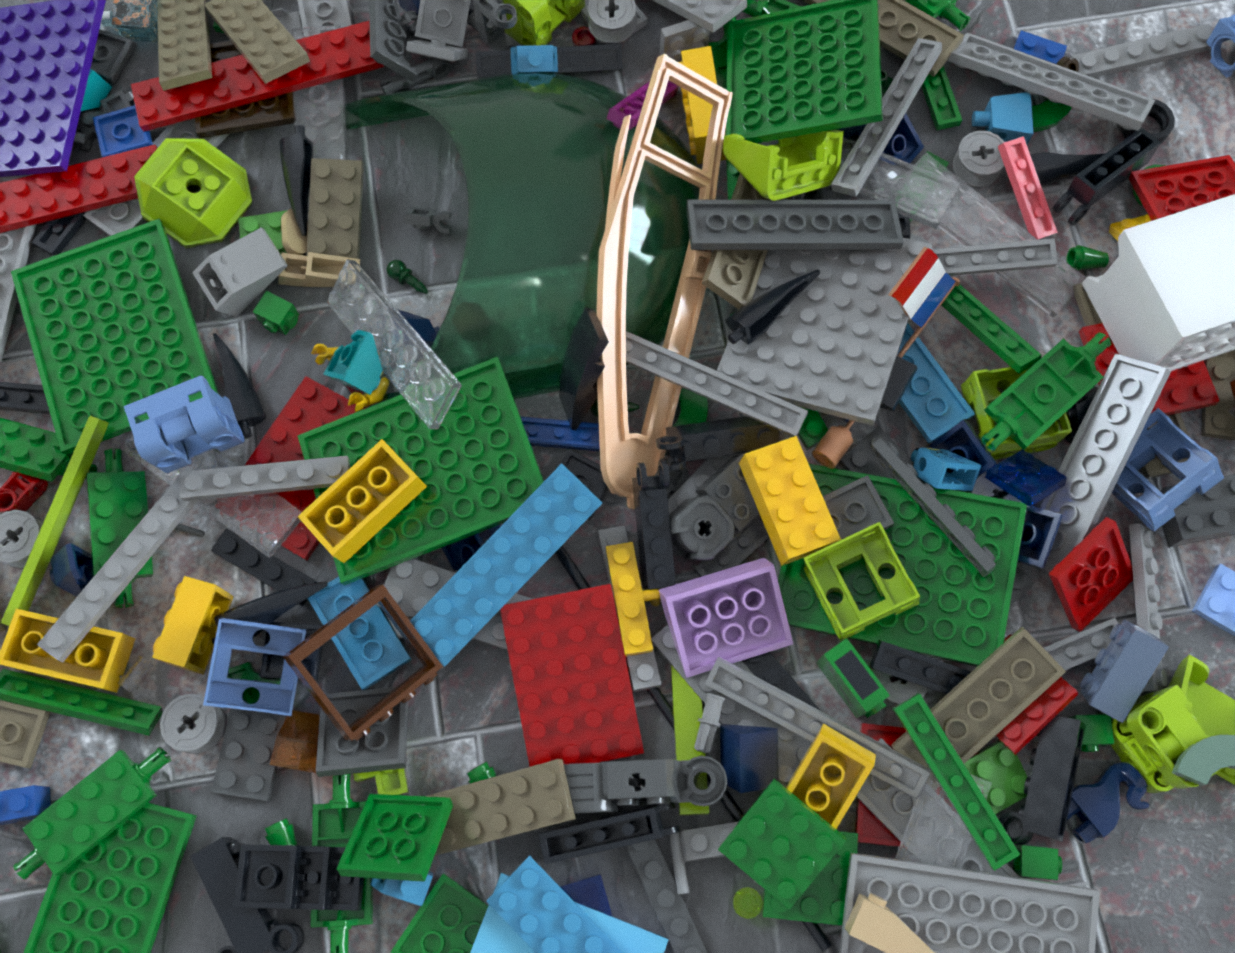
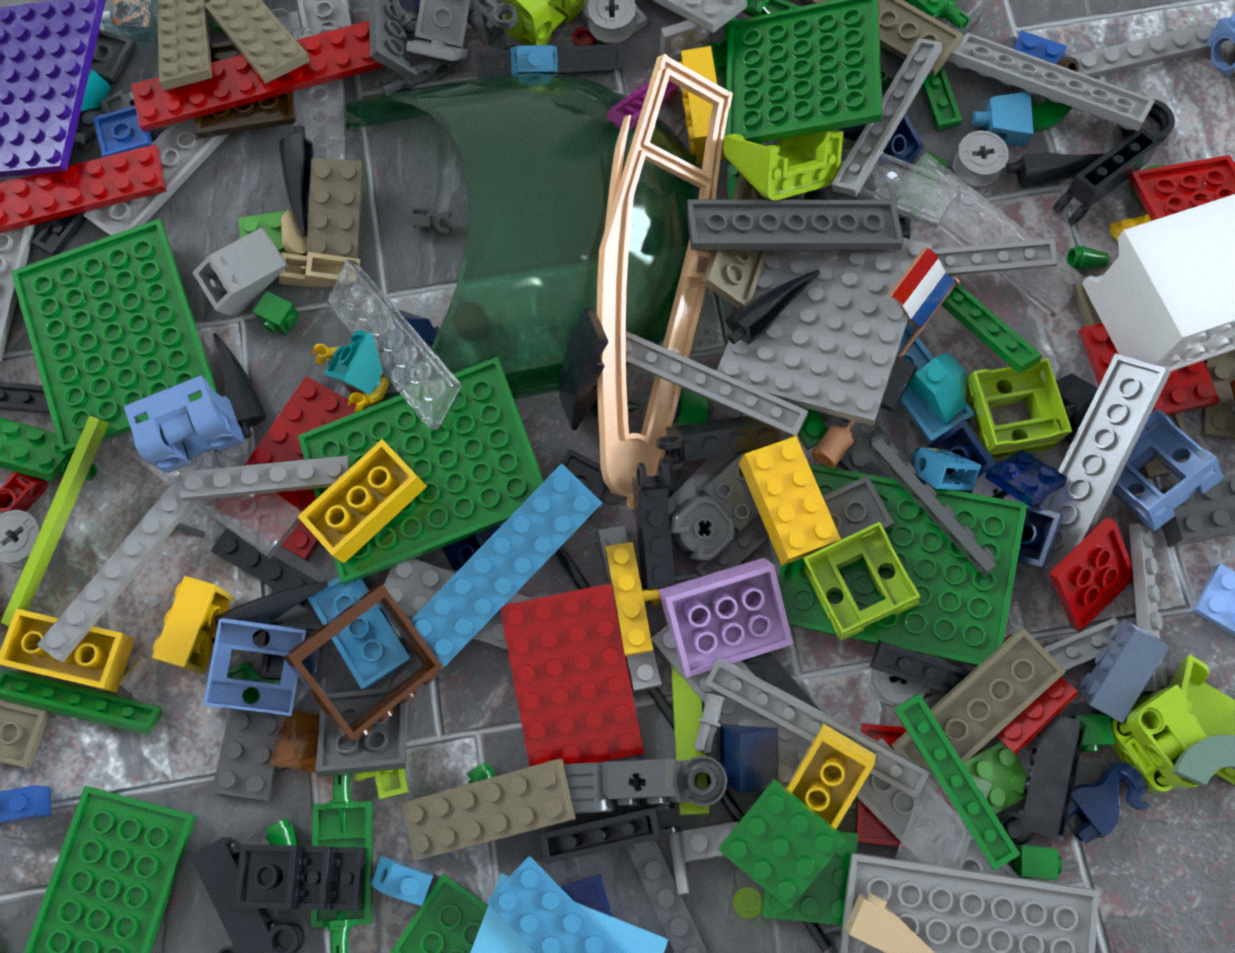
(71, 569): dark blue slope -> none
(90, 812): green plate -> none
(115, 508): green plate -> none
(177, 725): light grey piece -> none
(189, 216): lime piece -> none
(396, 837): green plate -> none
(398, 271): dark green bar -> none
(559, 434): blue tile -> none
(853, 680): green brick -> none
(942, 386): none -> teal slope
(1027, 188): coral plate -> none
(1044, 392): green plate -> none

